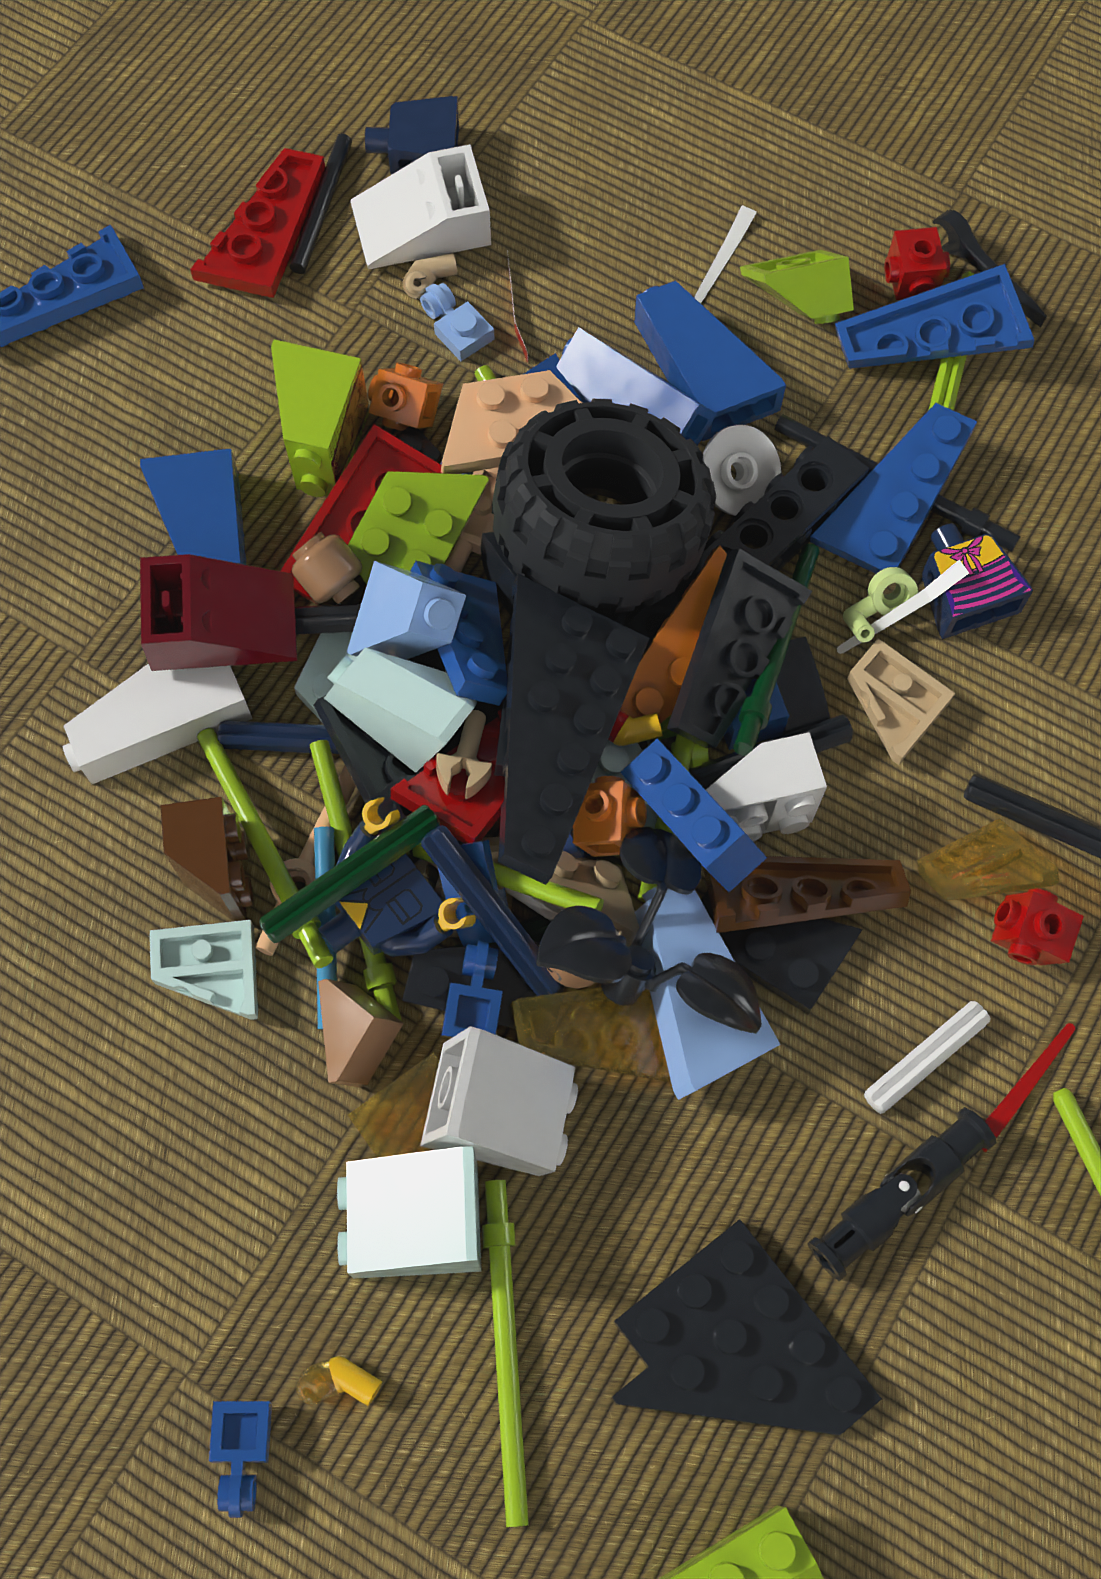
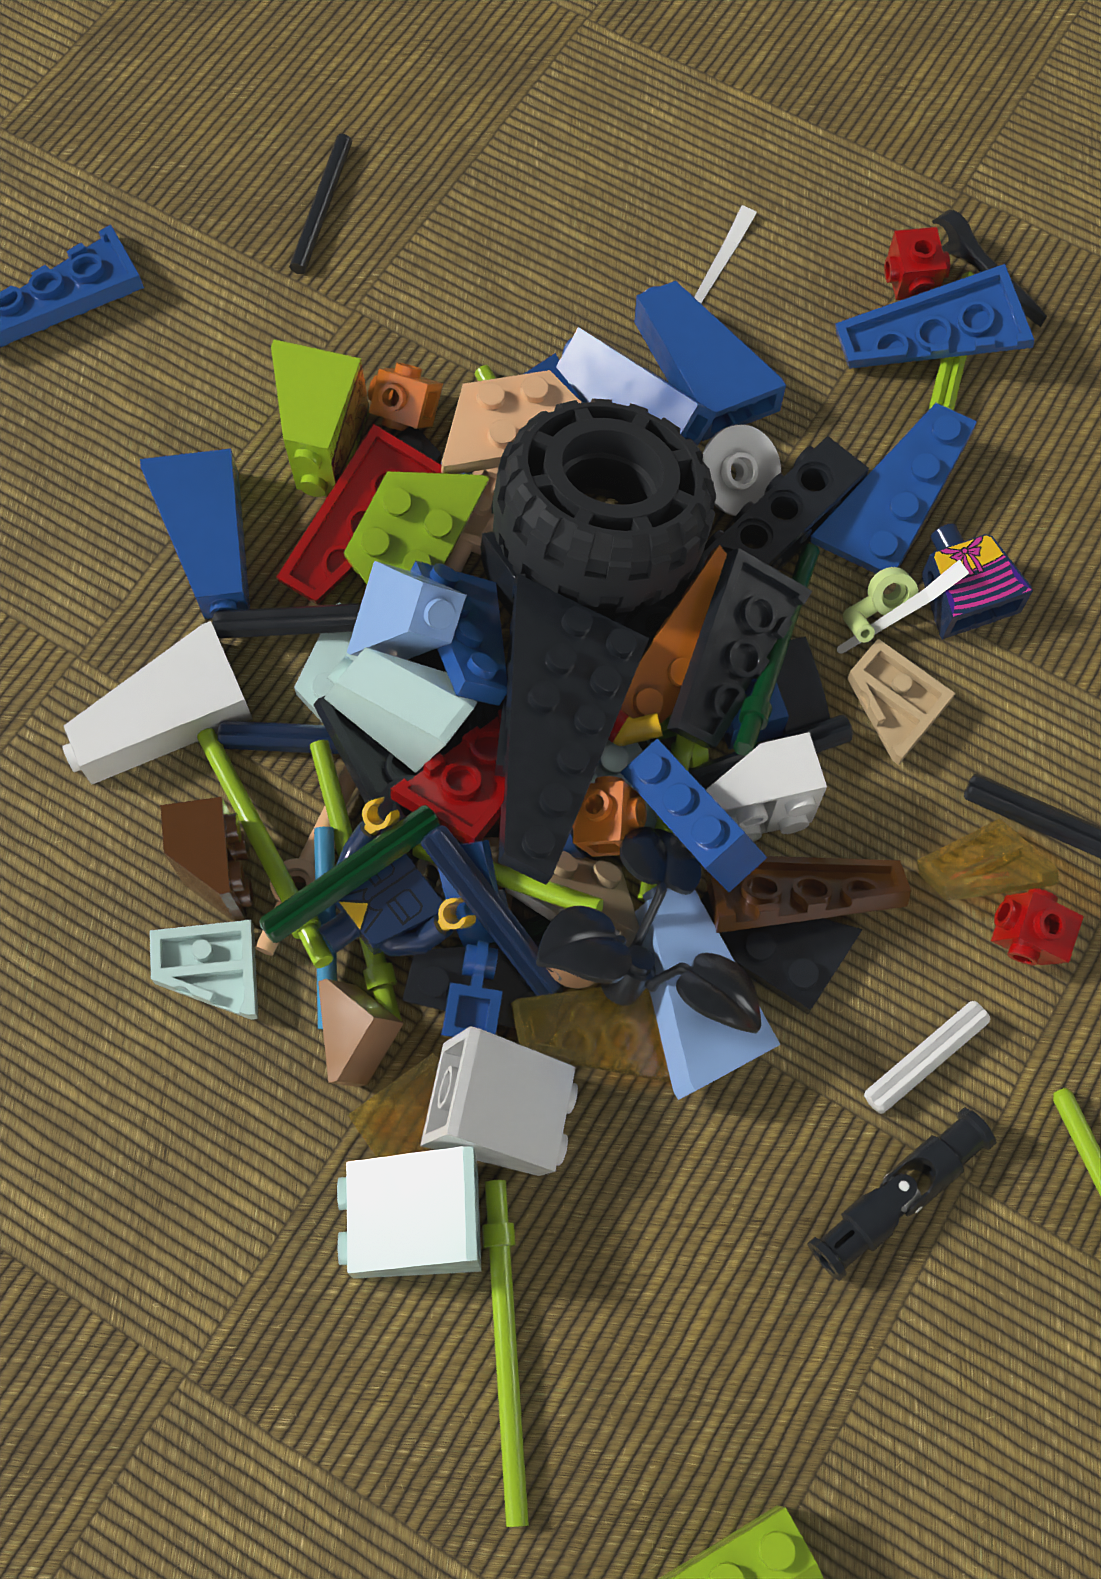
(214, 613): dark red slope -> none
(239, 1437): blue plate -> none
(265, 229): red wing -> none
(326, 568): medium nougat head -> none
(334, 1377): arm -> none
(415, 130): dark blue torso -> none
(424, 210): white slope -> none
(426, 272): tan arm -> none
(459, 329): light blue plate -> none
(465, 757): tan bar -> none
(516, 328): red sticker -> none
(740, 1346): black wing -> none
(808, 283): lime slope -> none
(973, 522): black bar -> none
(1014, 1099): red sticker -> none

